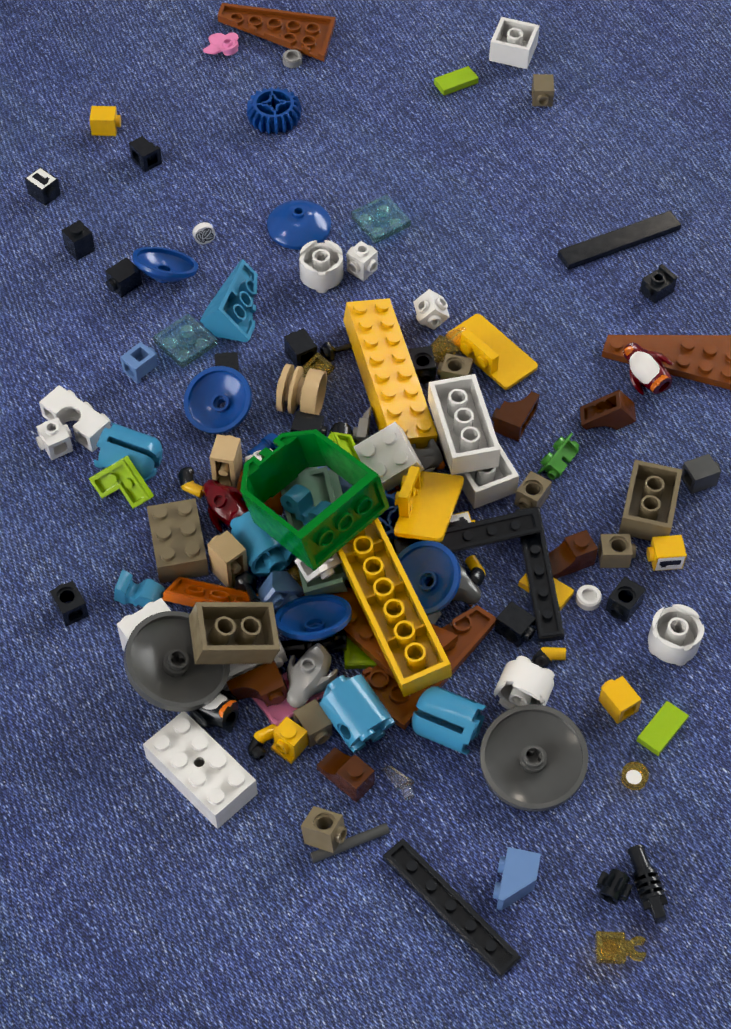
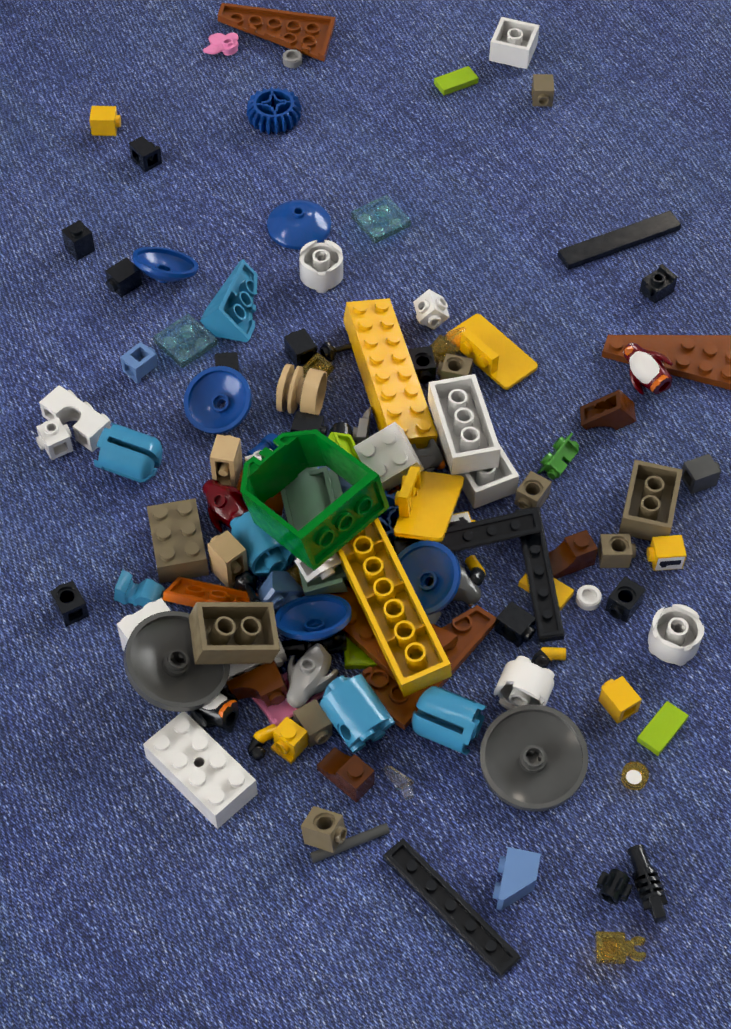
(42, 186): black brick -> none
(125, 477): lime tile -> none
(187, 482): arm -> none
(203, 233): tile -> none
(300, 501): dark azure leg -> none
(362, 260): white brick -> none
(514, 417): reddish brown arch -> none

